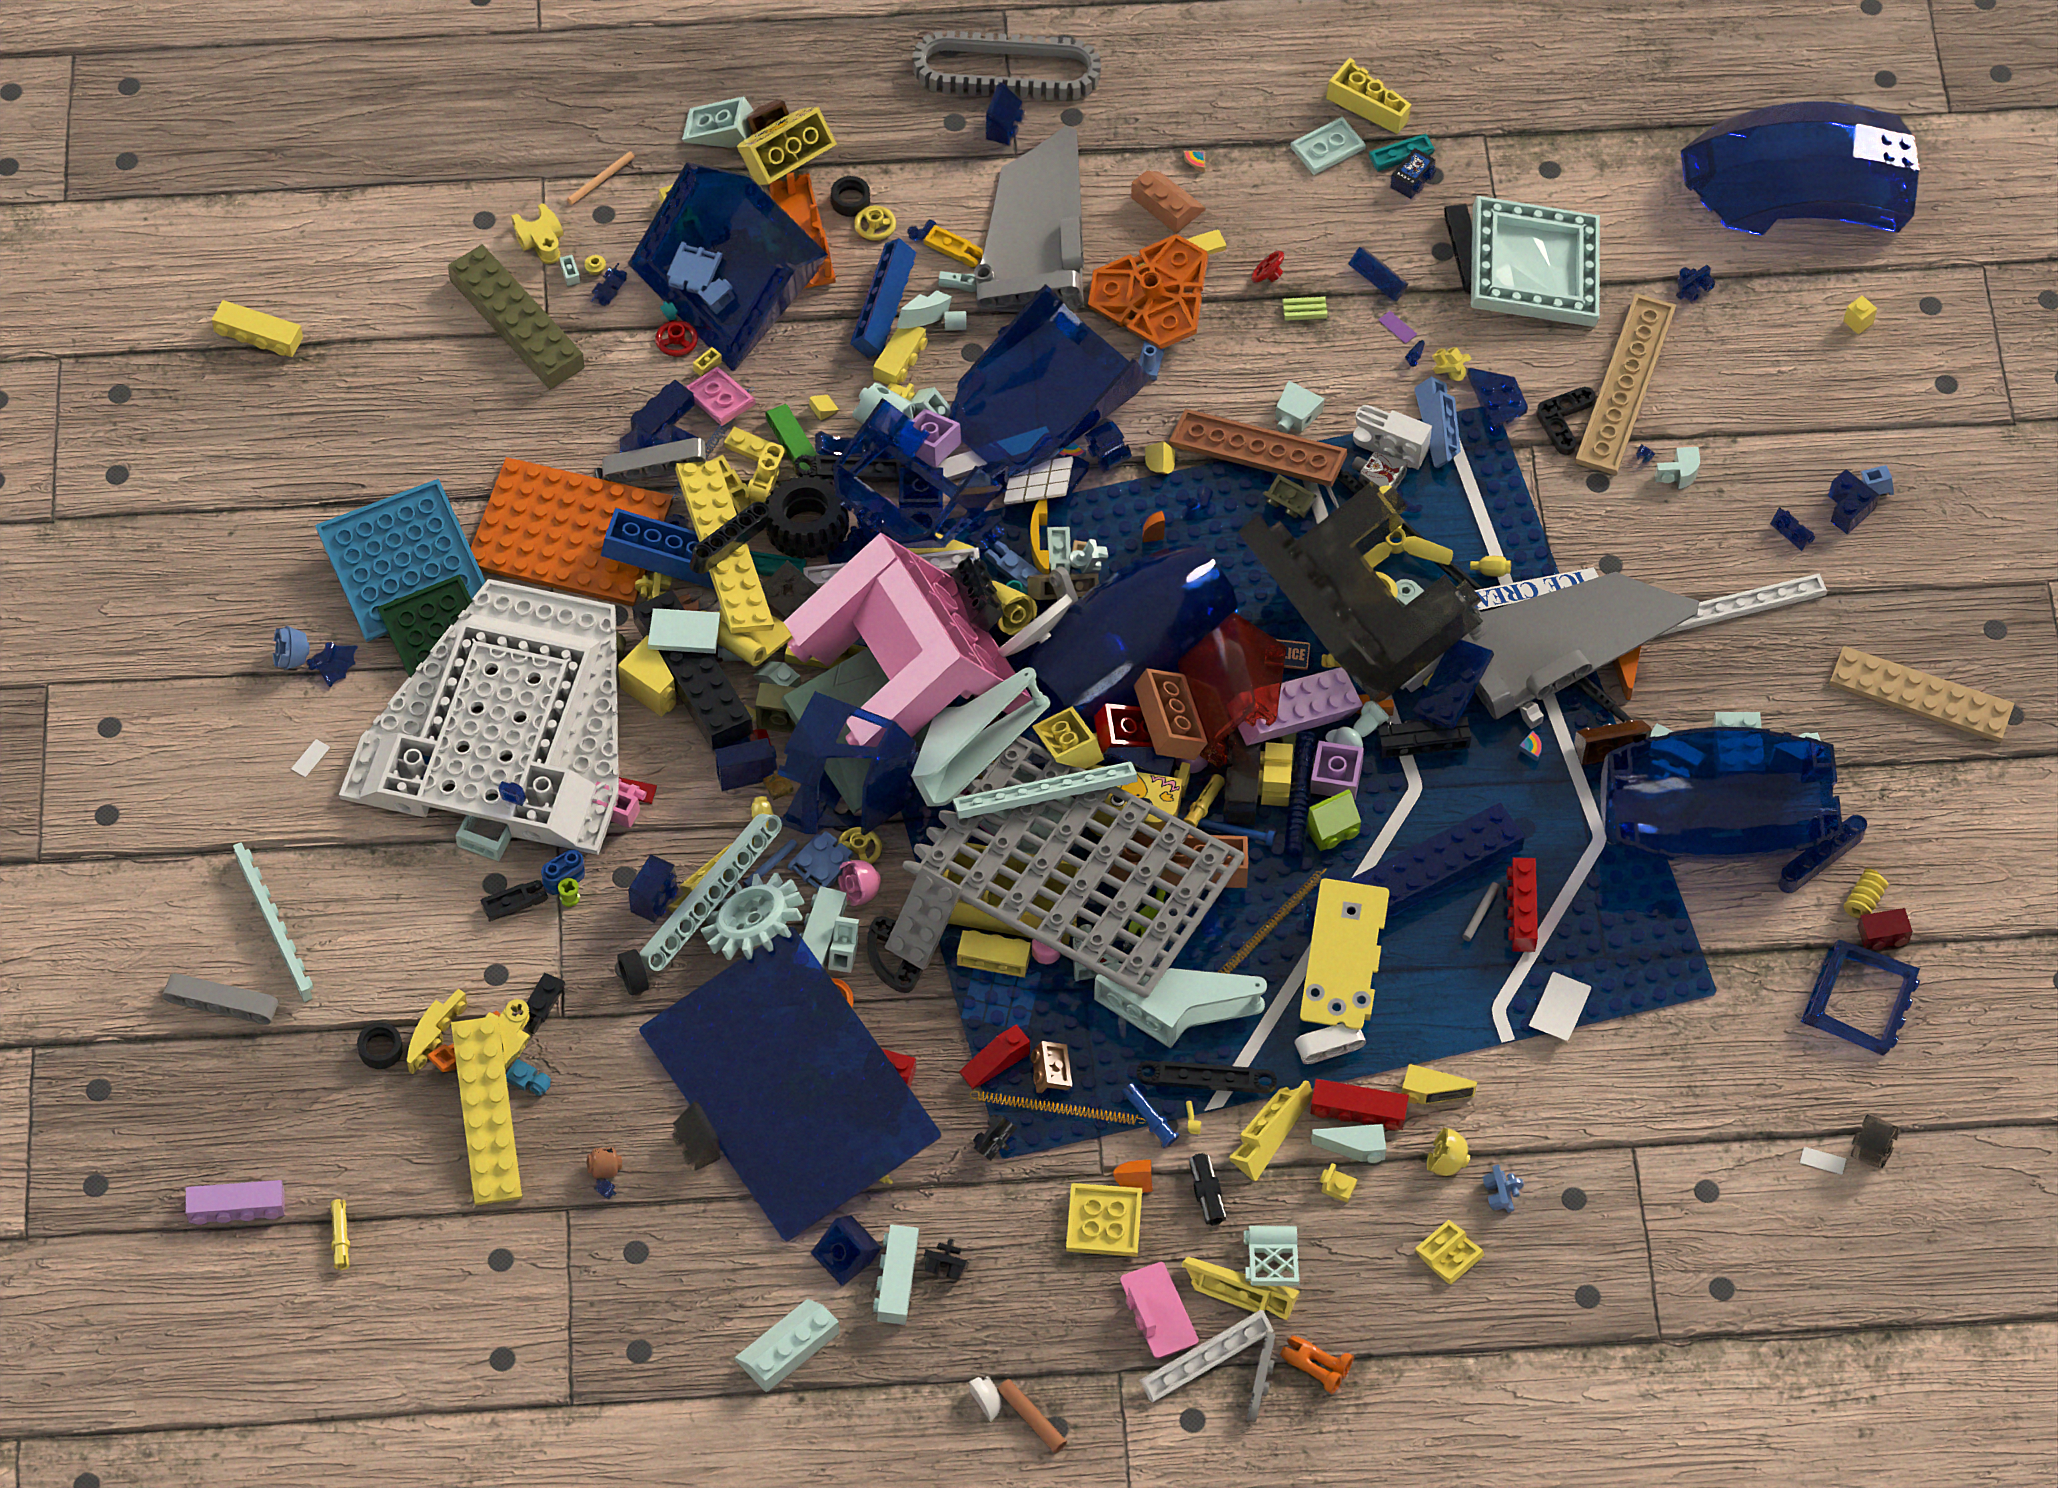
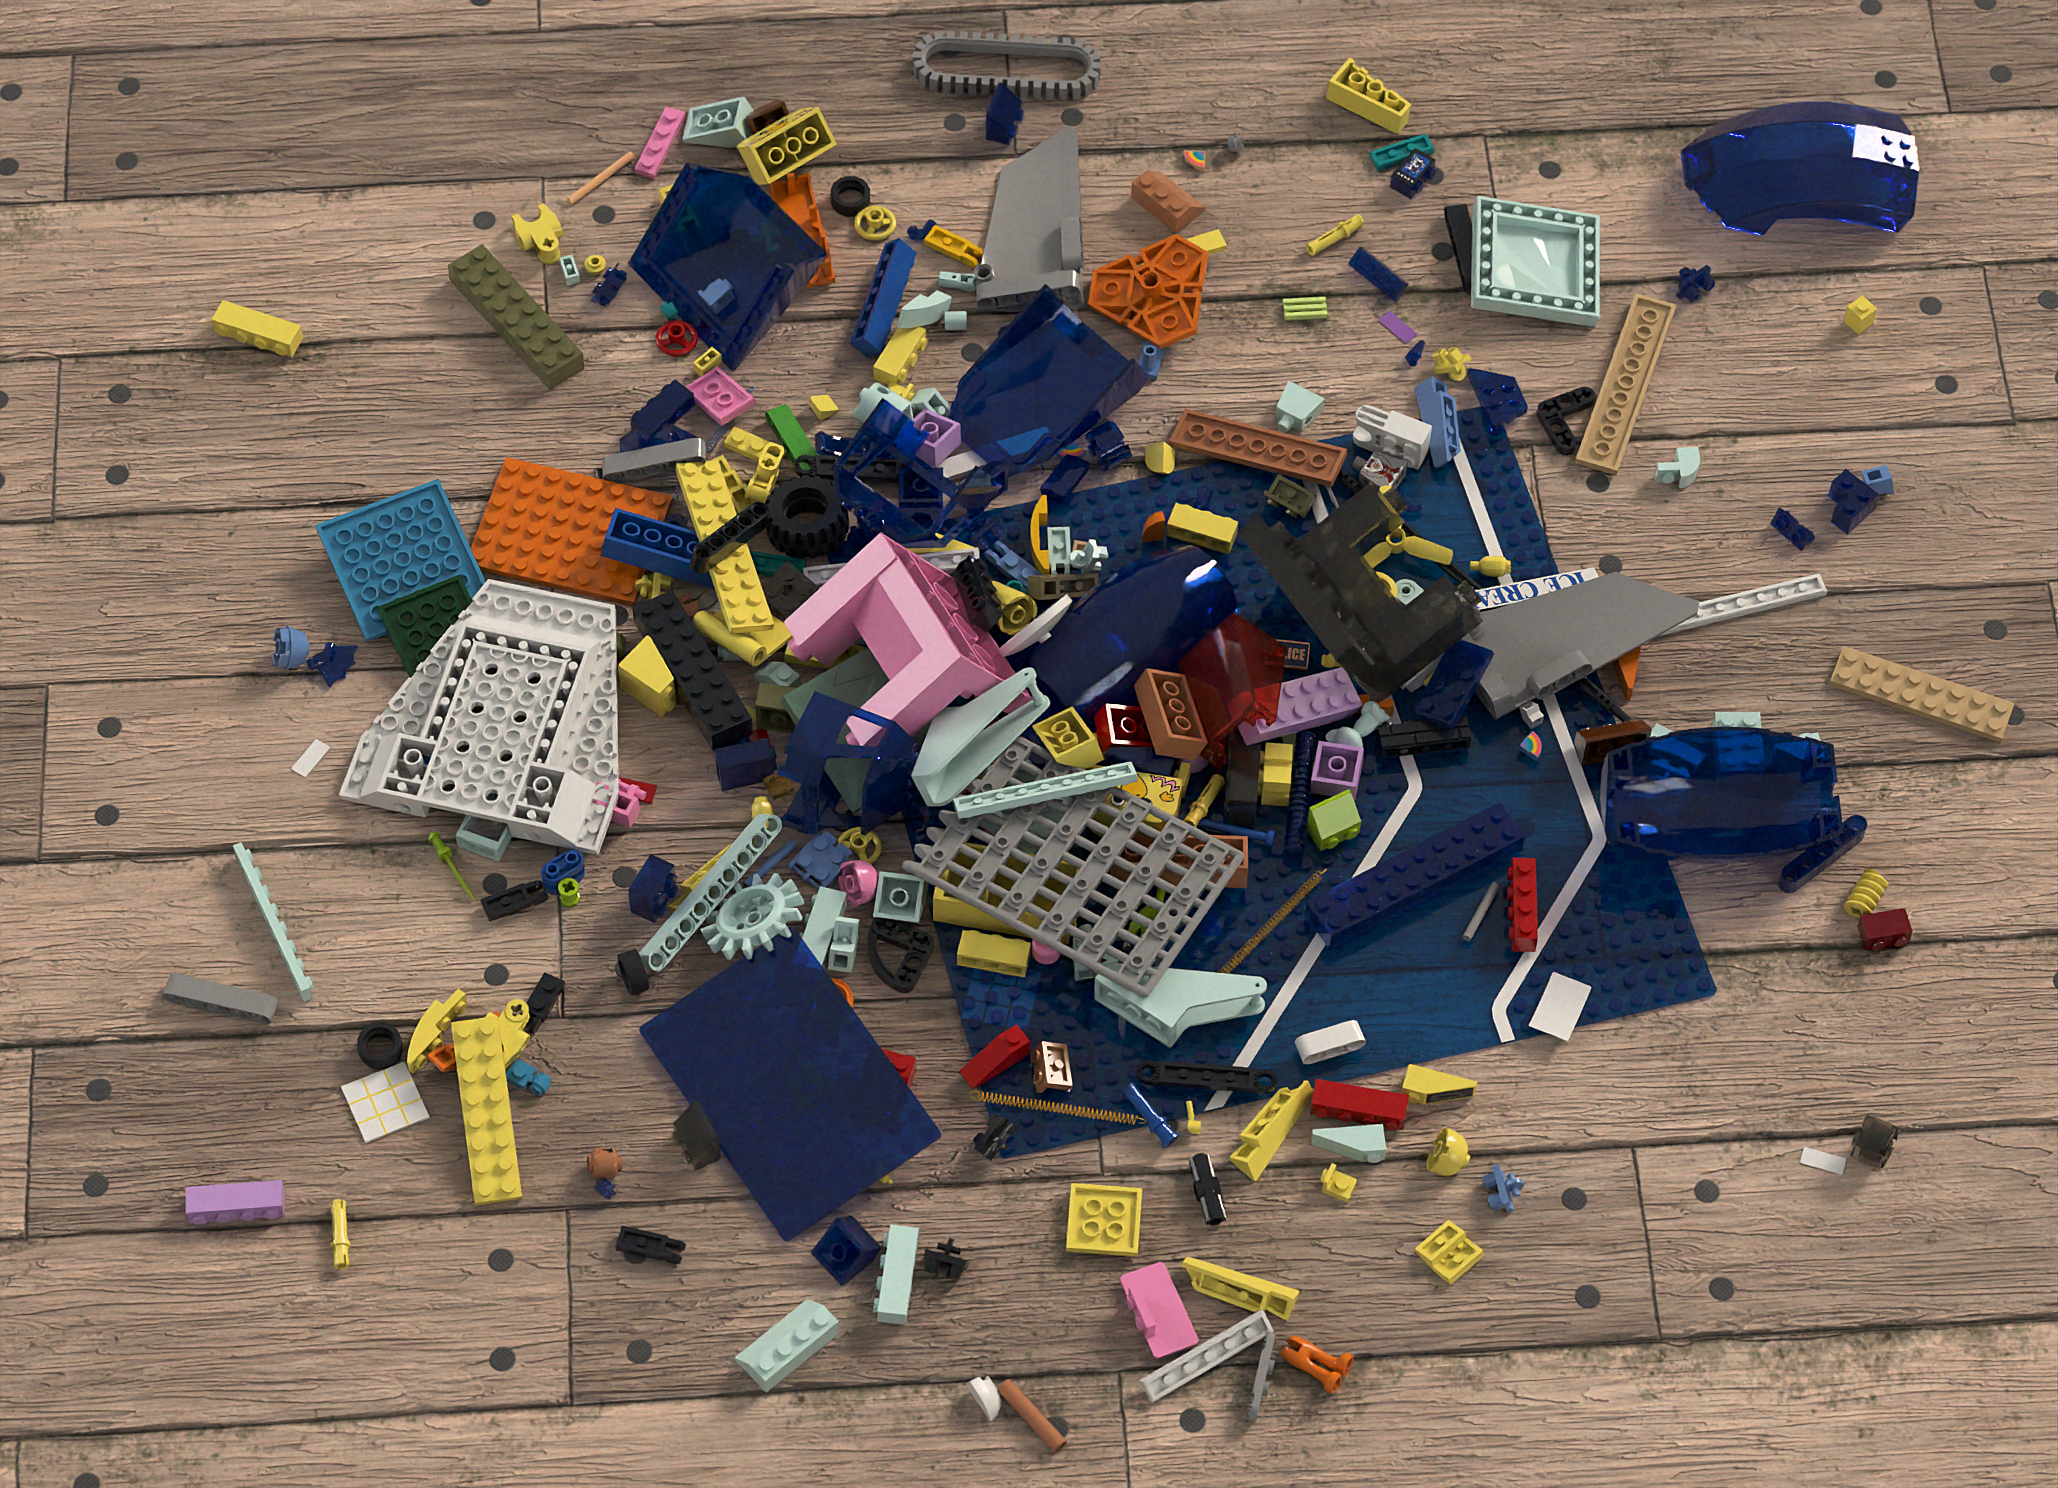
(385, 1102): none -> white piece
(445, 853): none -> lime sword
(512, 793): clear blue plate -> none
(649, 1245): none -> black hinge
(660, 142): none -> bright pink plate
(684, 630): light aqua tile -> none
(693, 269): medium blue plate -> none
(900, 897): none -> light aqua slope
(924, 917): light grey plate -> none
(1040, 482): white piece -> none
(1062, 584): light grey plate -> none
(1135, 1175): orange brick -> none
(1202, 528): none -> light yellow brick
(1235, 143): none -> light grey plate
(1269, 268): red piece -> none
(1272, 1242): light aqua piece -> none
(1328, 146): light aqua tile -> none
(1342, 230): none -> light yellow pin
(1344, 953): light yellow piece -> none
(1645, 452): clear blue hinge -> none
(1815, 1010): clear blue windscreen -> none

